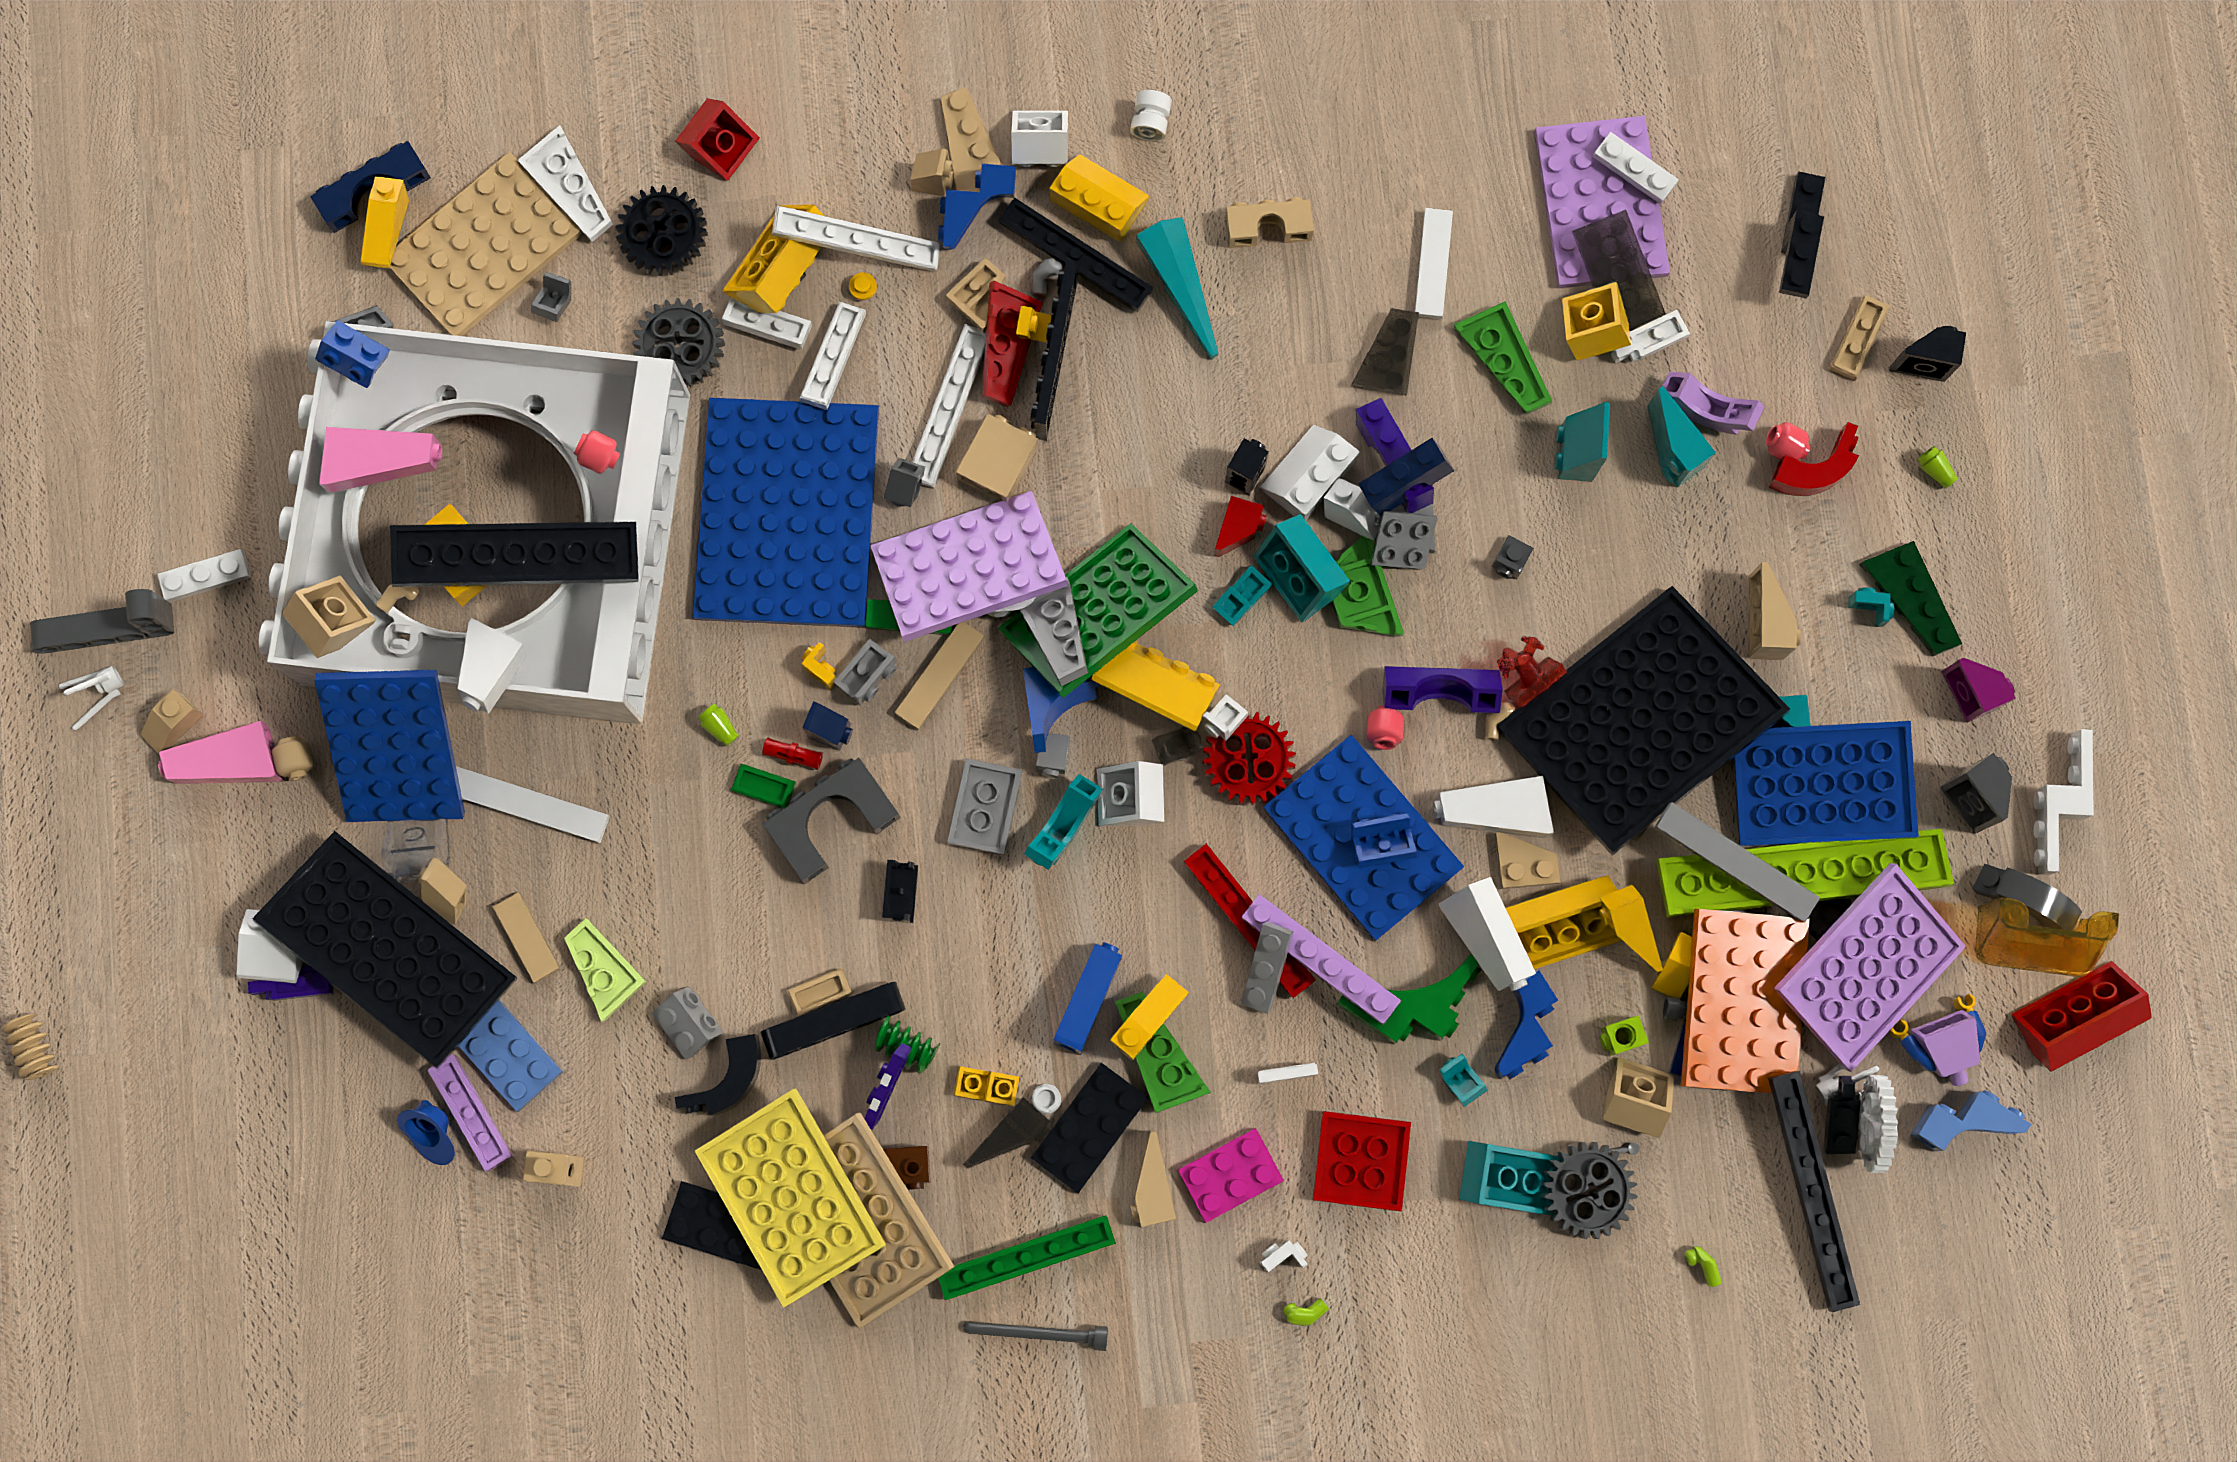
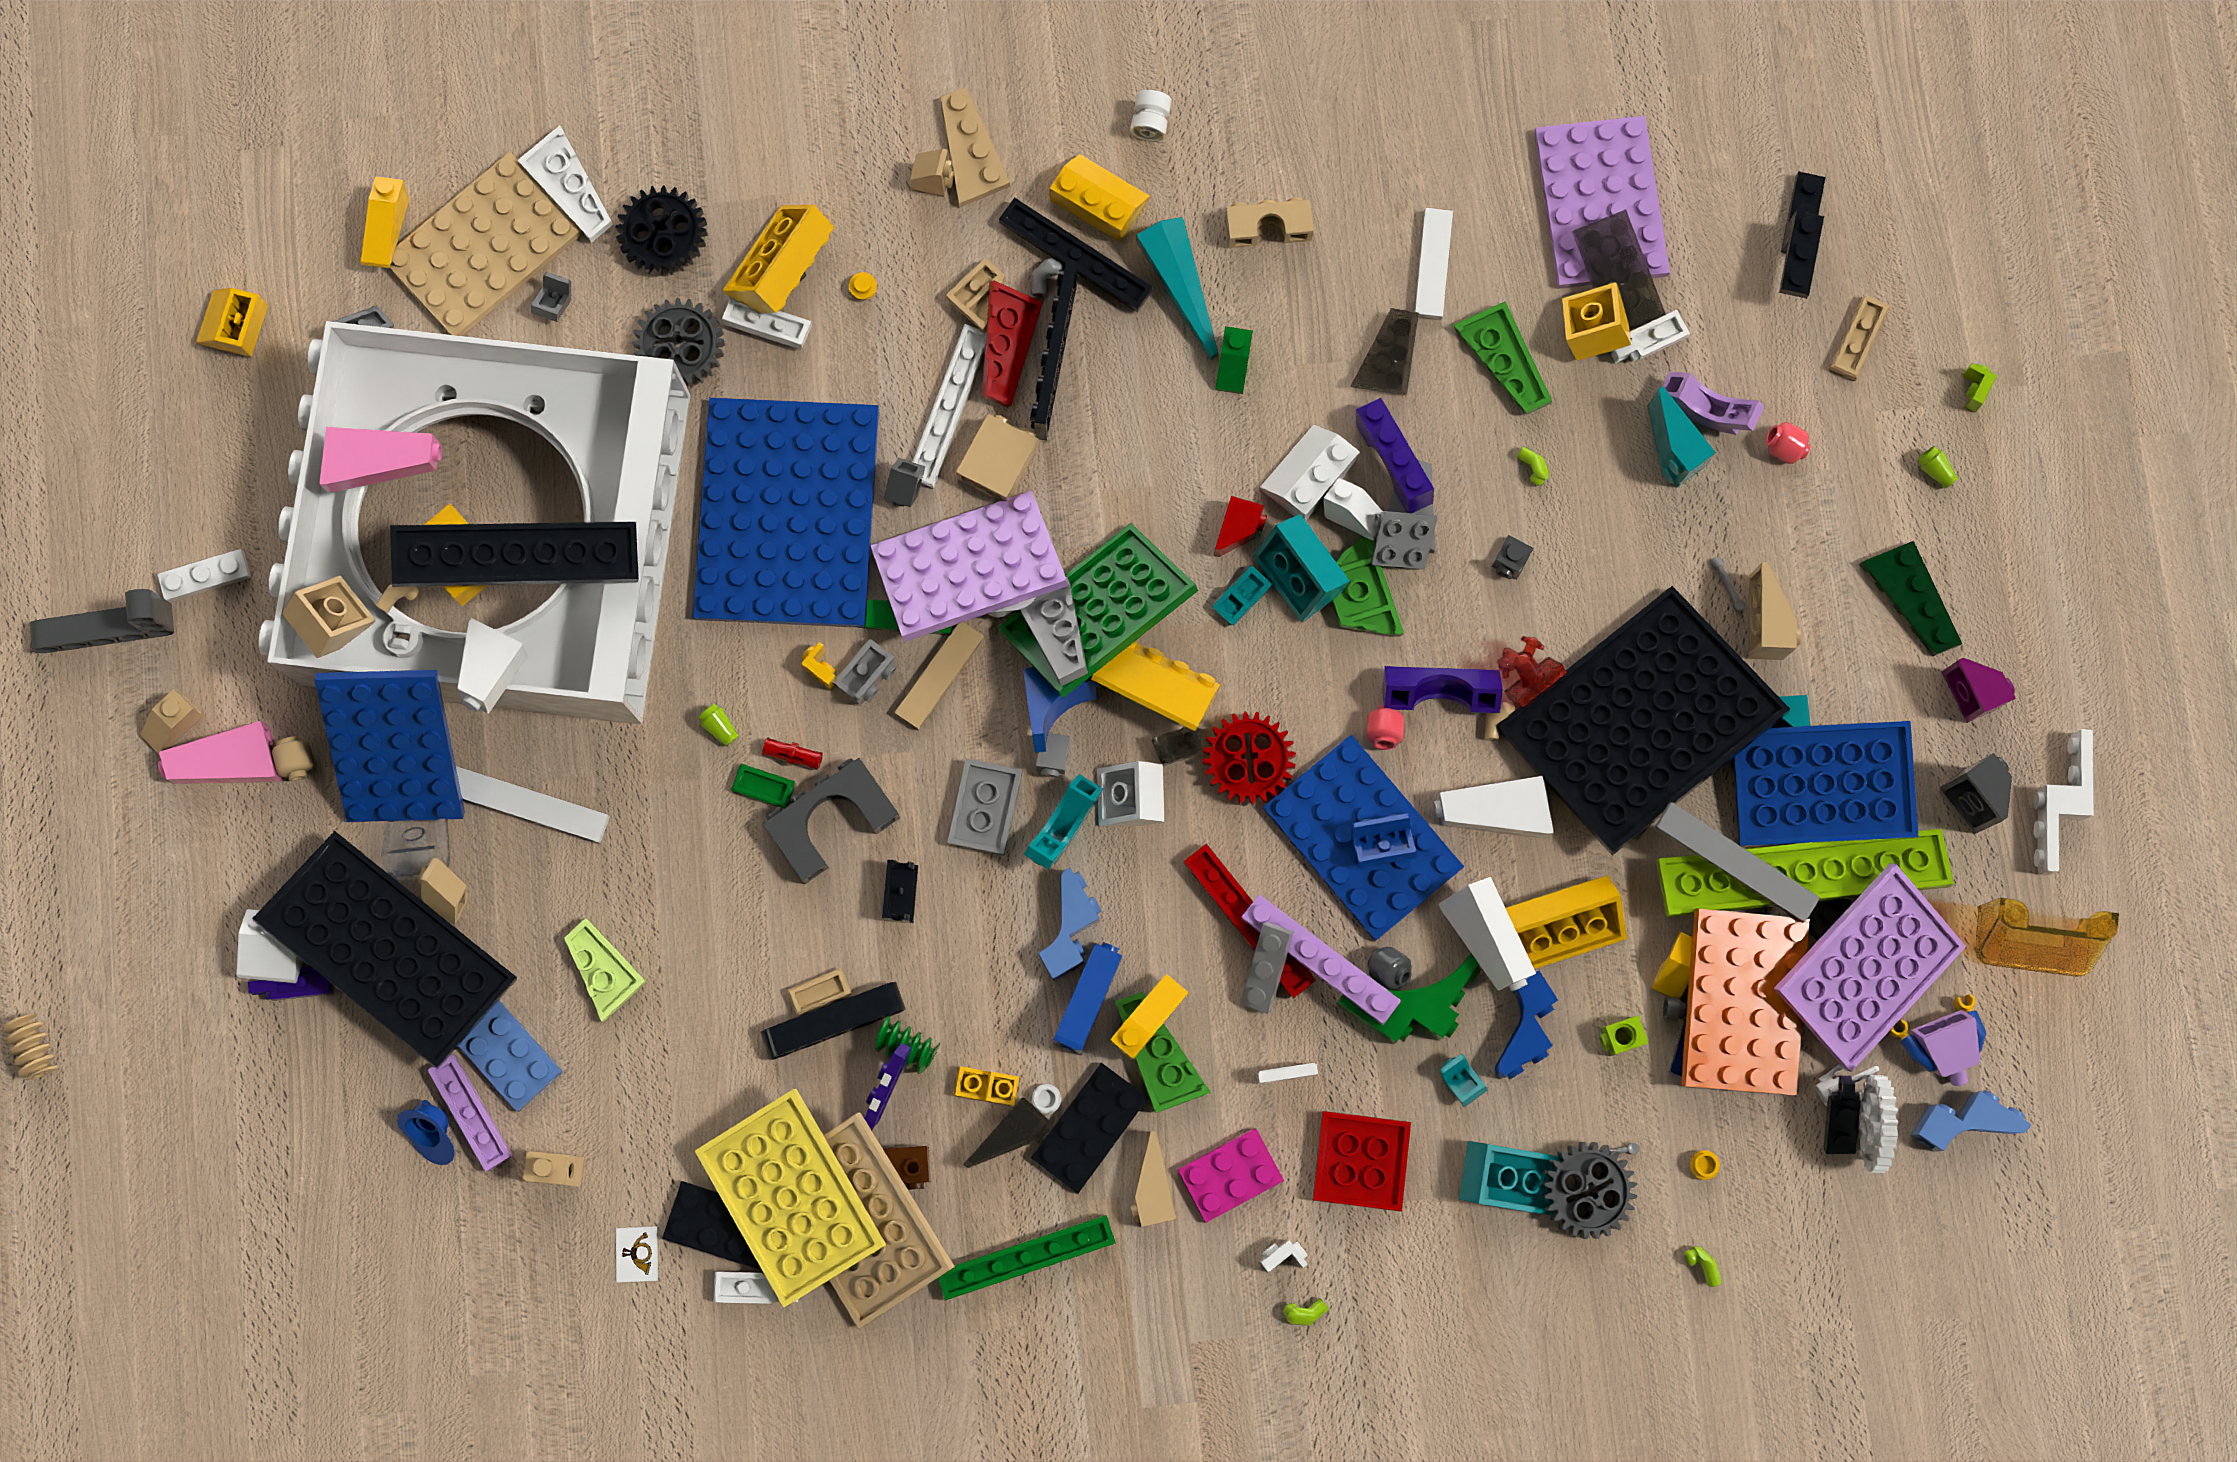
(105, 680): white plant -> none
(233, 321): none -> yellow slope
(340, 200): dark blue arch -> none
(351, 353): blue bracket -> none
(527, 937): tan tile -> none
(596, 451): coral head -> none
(636, 1254): none -> white sticker
(687, 1022): light grey bracket -> none
(717, 138): red slope -> none
(742, 1073): black arch -> none
(743, 1288): none -> white hinge
(827, 726): dark blue slope -> none
(832, 355): white tile -> none
(855, 238): white tile -> none
(963, 206): blue arch -> none
(1032, 324): yellow bracket -> none
(1039, 138): white slope -> none
(1077, 915): none -> medium blue arch
(1094, 1337): dark grey piece -> none
(1224, 718): white bracket -> none
(1234, 360): none -> green slope
(1247, 465): black brick -> none
(1390, 968): none -> dark grey head
(1421, 465): dark blue arch -> none
(1524, 863): tan wing -> none
(1538, 465): none -> lime arm
(1583, 443): teal slope -> none
(1629, 920): yellow slope -> none
(1635, 168): white plate -> none
(1639, 1098): tan slope -> none
(1704, 1165): none -> yellow plate
(1738, 604): none -> light grey hinge
(1809, 479): red arch -> none
(1814, 1191): black plate -> none
(1869, 599): teal bracket -> none
(1933, 356): black slope -> none
(1982, 383): none -> lime bracket
(2043, 901): dark grey arch -> none
(2082, 1015): red slope -> none

